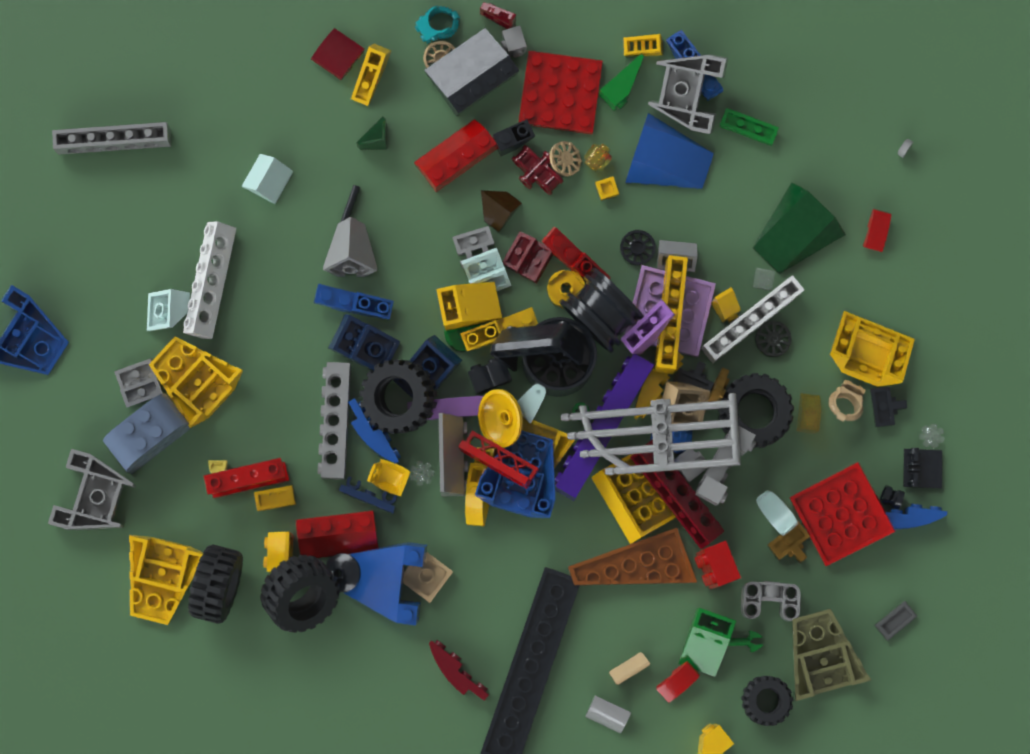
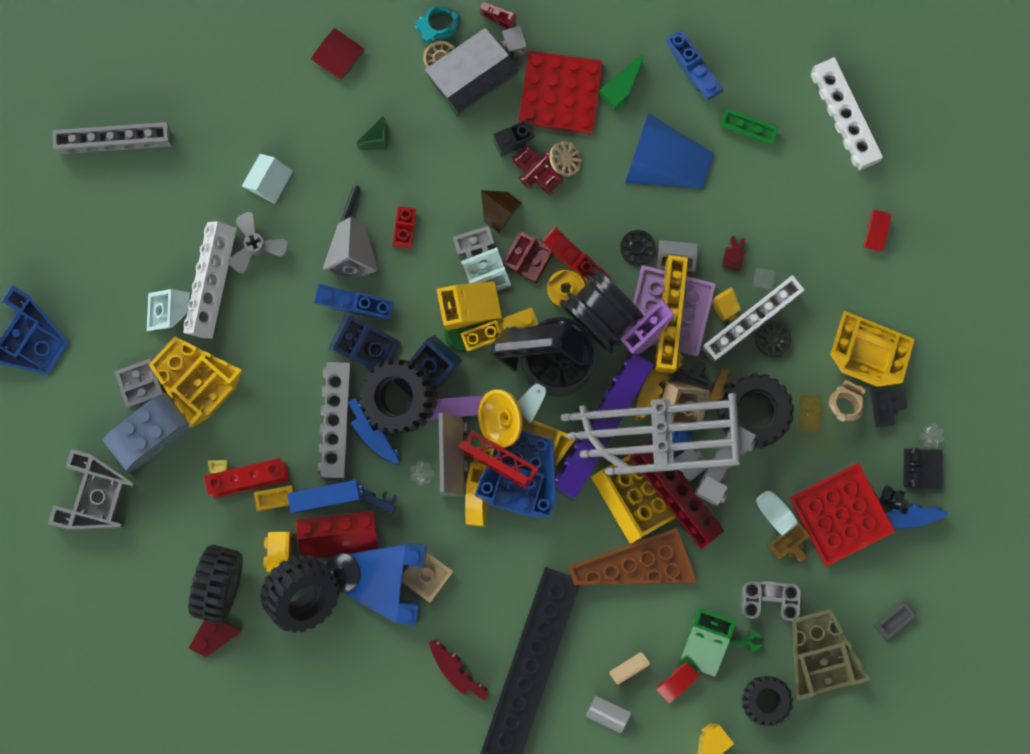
(159, 576): yellow wedge -> none
(211, 637): none -> dark red wing
(241, 260): none -> light grey piece
(325, 496): none -> blue slope
(370, 73): yellow slope -> none
(389, 477): yellow piece -> none
(404, 227): none -> red slope
(456, 155): red slope -> none
(489, 376): black brick -> none
(597, 157): clear yellow head -> none
(607, 188): yellow plate -> none
(643, 39): yellow slope -> none
(683, 90): light grey wedge -> none
(717, 565): red brick -> none
(733, 256): none -> dark red plate
(796, 230): dark green wedge -> none
(831, 70): none -> white brick
(905, 148): light grey tile -> none

